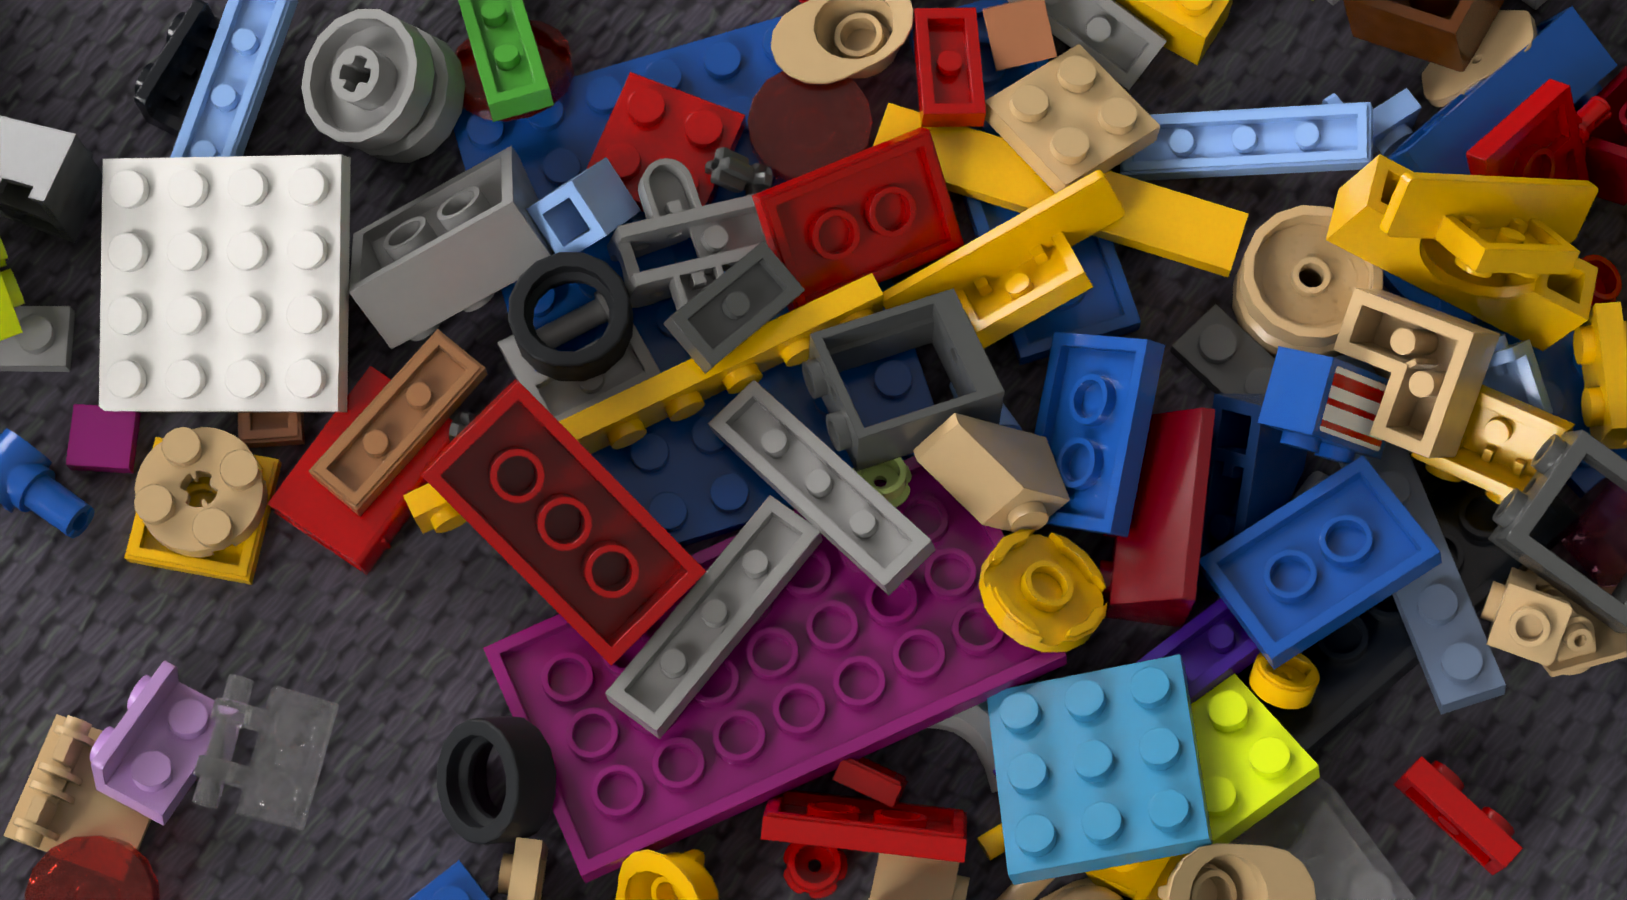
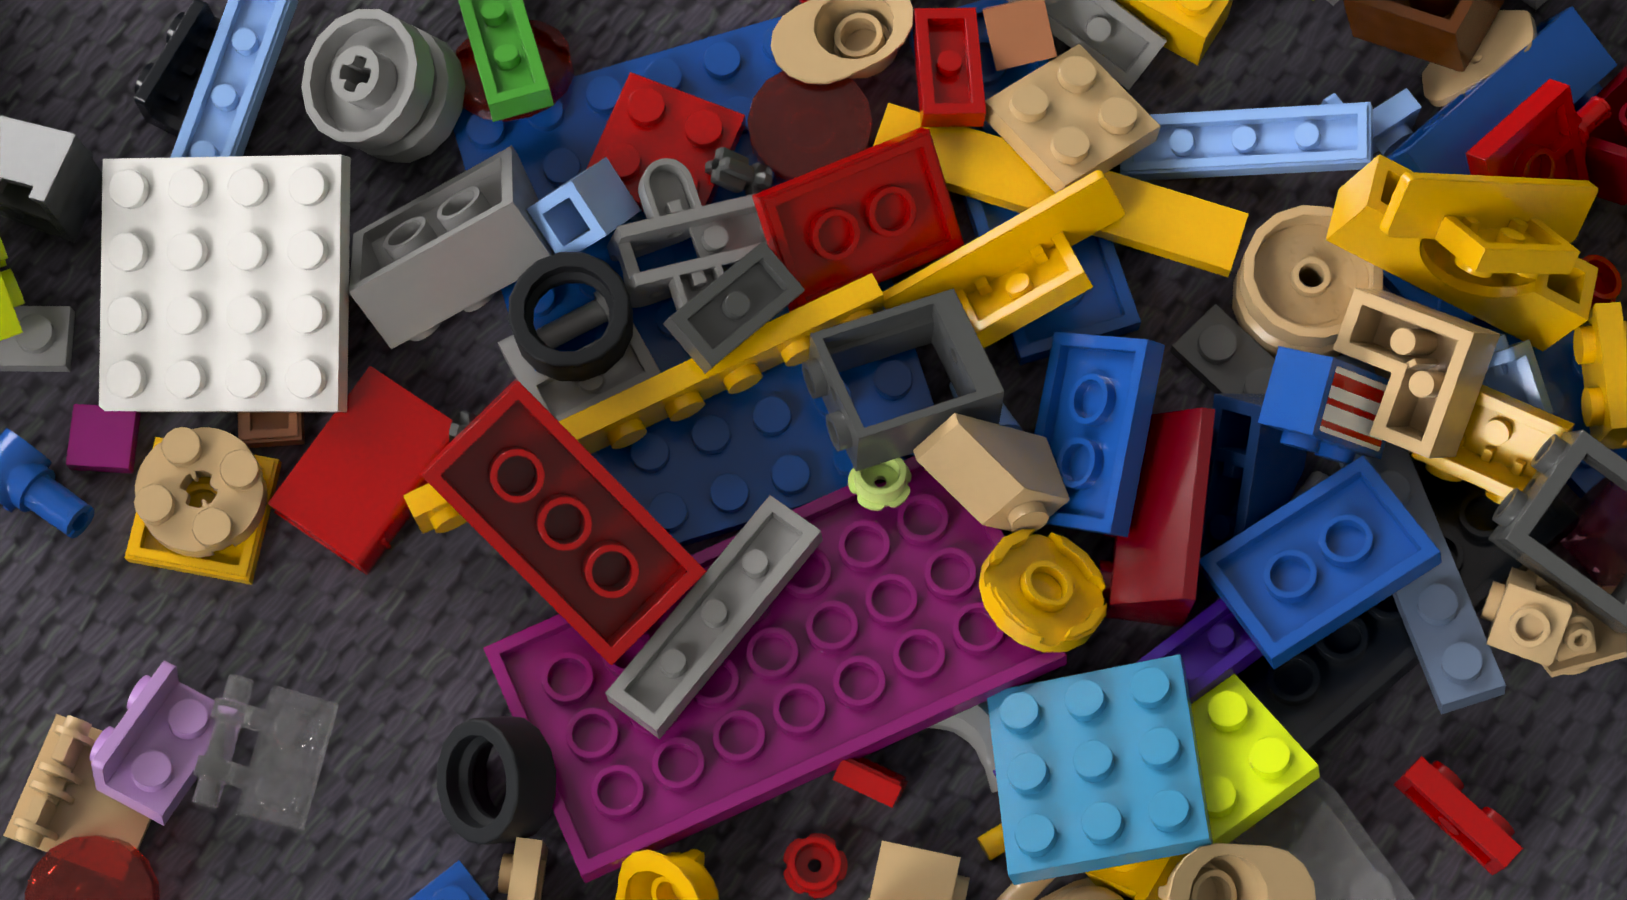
(398, 422): medium nougat tile -> none
(822, 487): light grey plate -> none
(866, 825): red tile -> none
(1288, 685): yellow tile -> none

